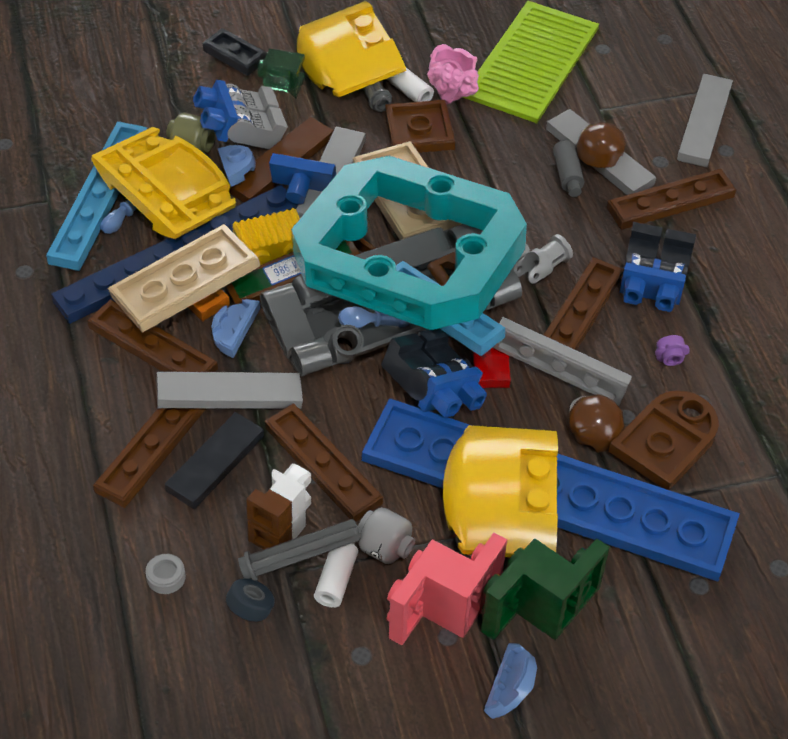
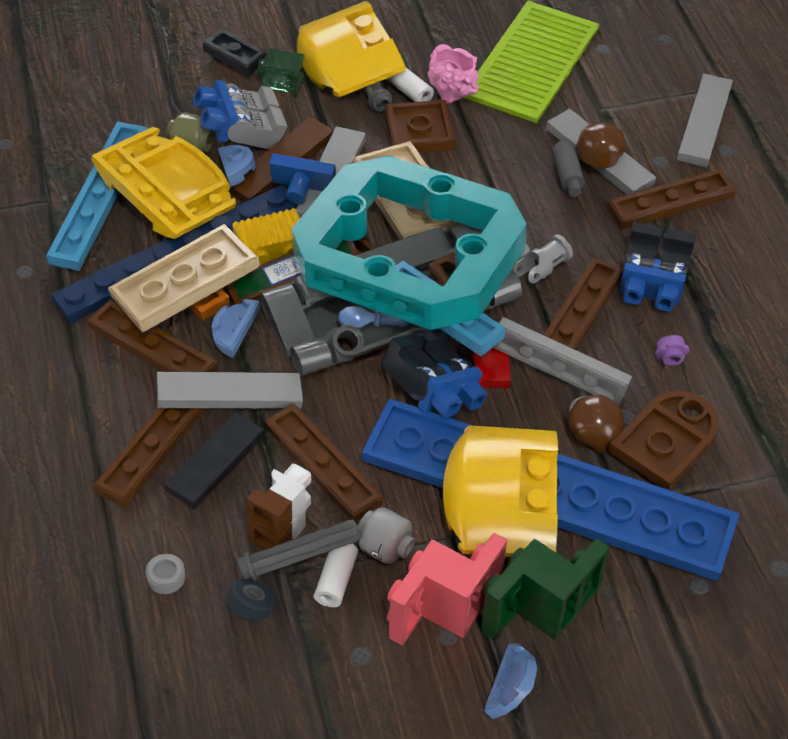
(114, 220): medium blue piece -> none

